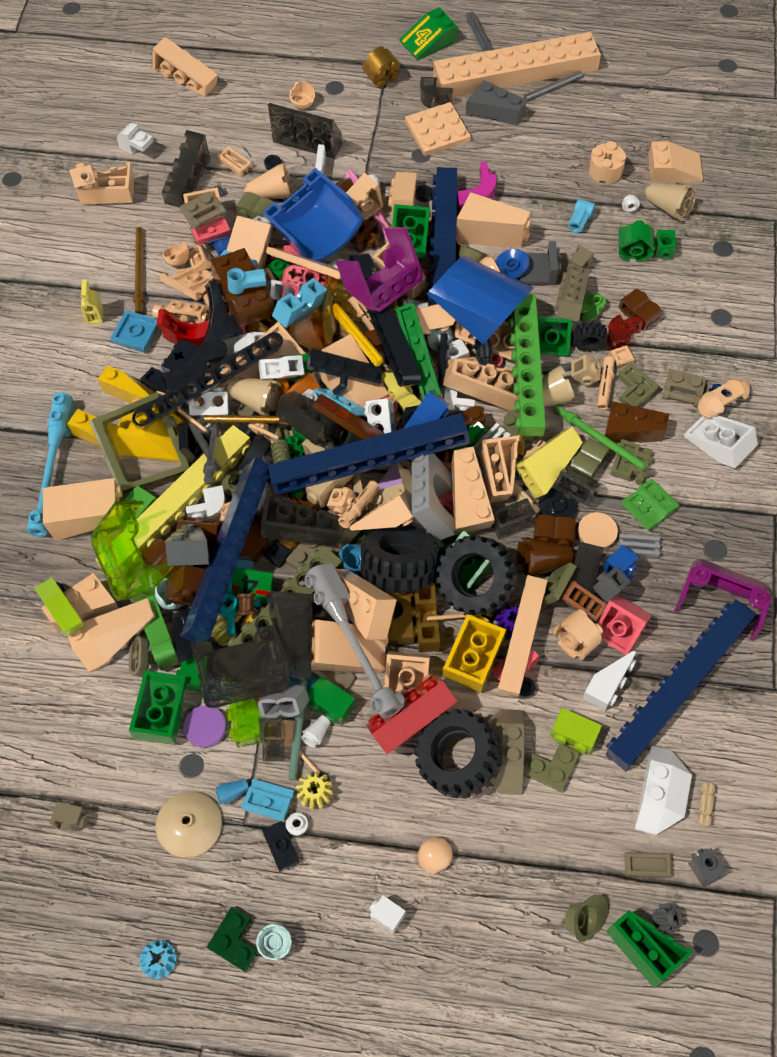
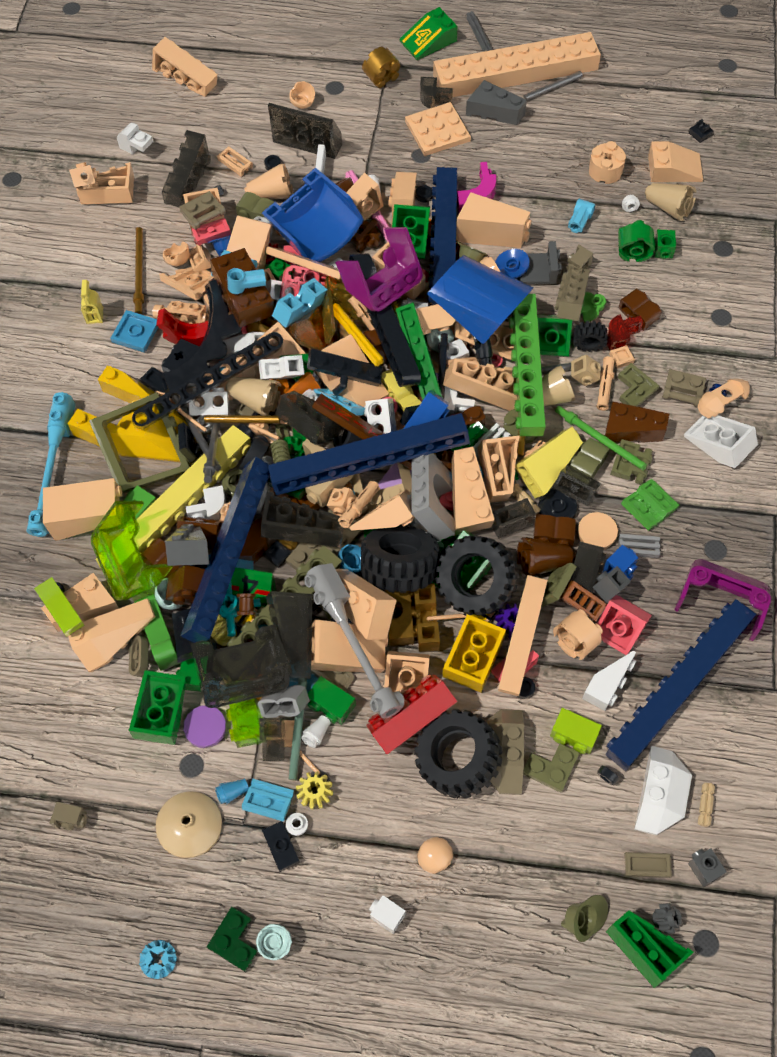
(607, 775): none -> black tile
(701, 131): none -> black tile

